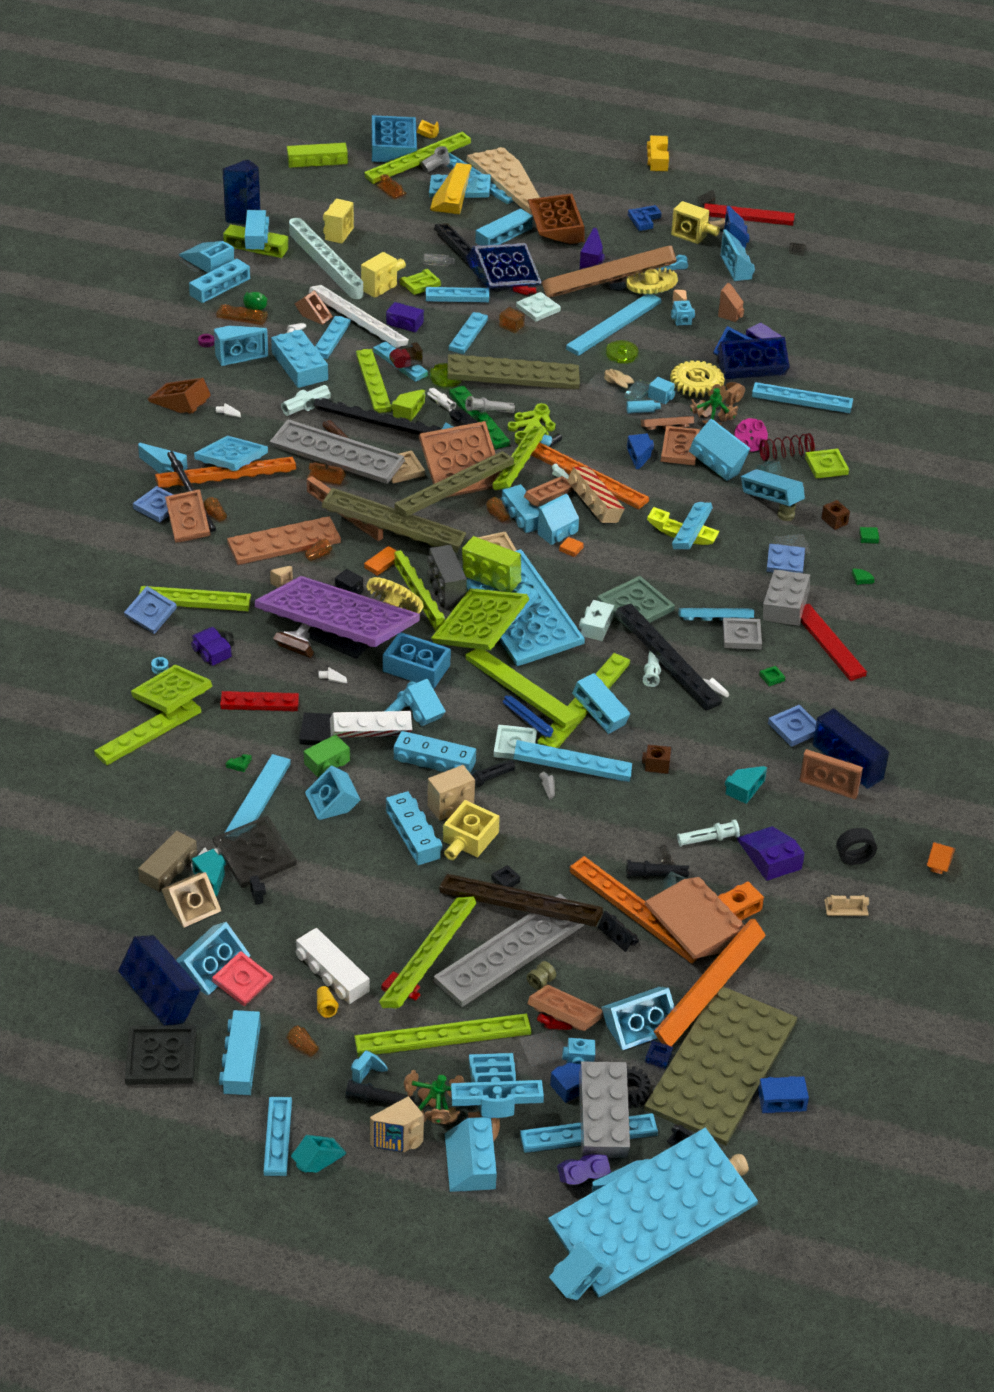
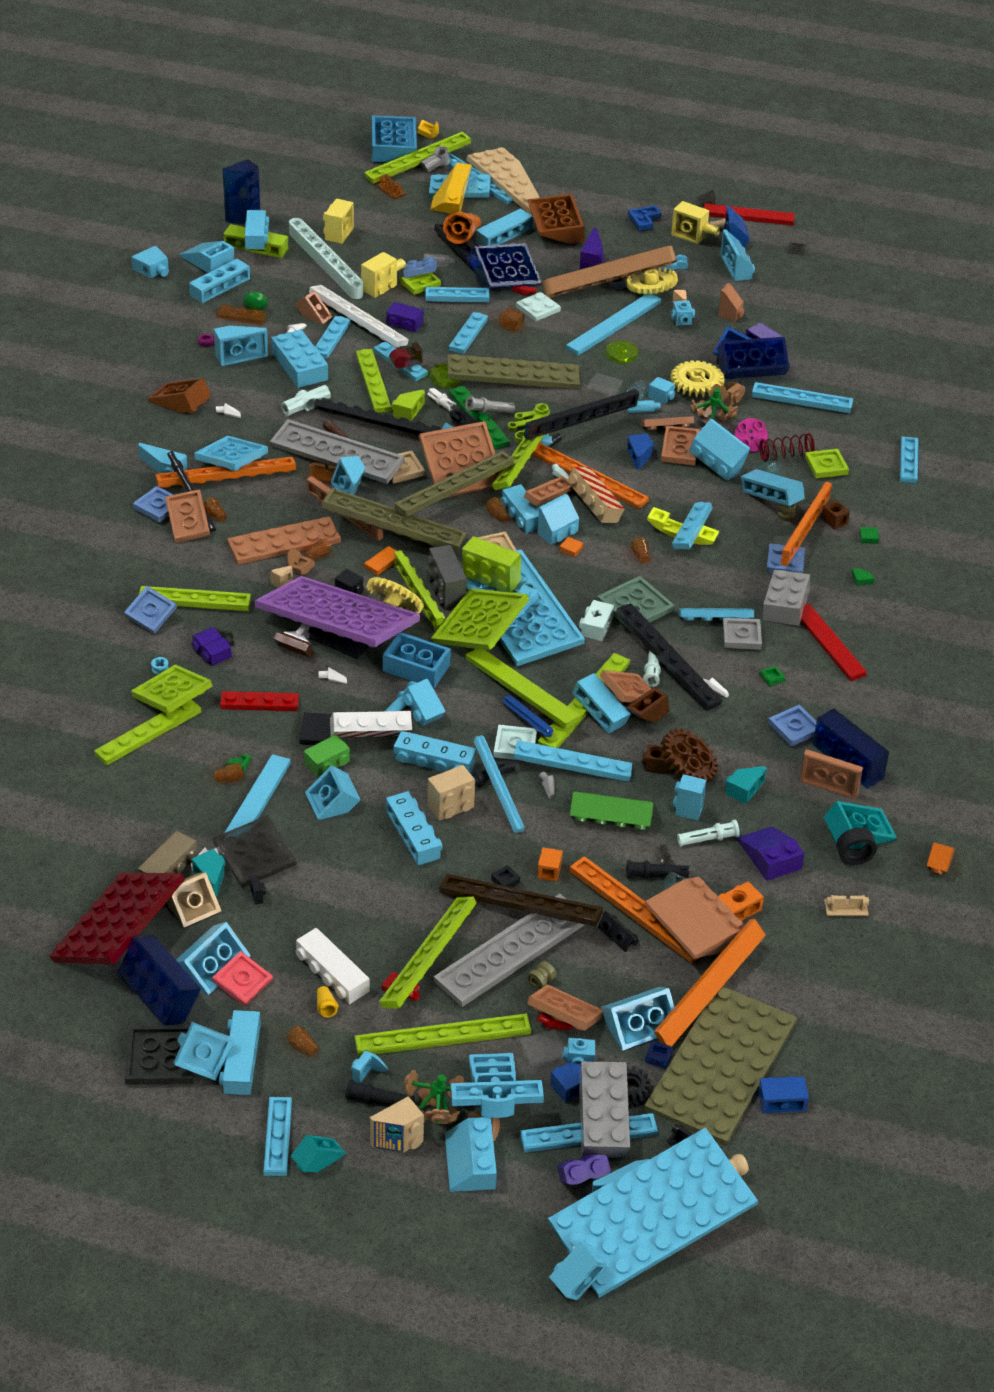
(116, 918): none -> dark red plate
(151, 262): none -> medium azure torso
(203, 1050): none -> medium azure bracket
(229, 773): none -> clear orange cone
(299, 563): none -> medium nougat plate
(317, 155): lime brick -> none
(348, 474): none -> medium azure slope
(416, 267): none -> medium blue plate
(460, 226): none -> orange cone
(469, 830): light yellow brick -> none
(499, 784): none -> medium azure axle
(549, 864): none -> orange brick
(581, 414): none -> black plate
(611, 808): none -> bright green slope
(618, 377): tan plate -> none
(625, 686): none -> nougat plate
(641, 549): none -> clear orange cone
(651, 705): none -> reddish brown slope
(657, 153): yellow arch -> none
(688, 755): none -> reddish brown gear
(689, 797): none -> medium azure brick
(806, 524): none -> orange tile
(846, 816): none -> teal slope
(909, 460): none -> medium azure tile

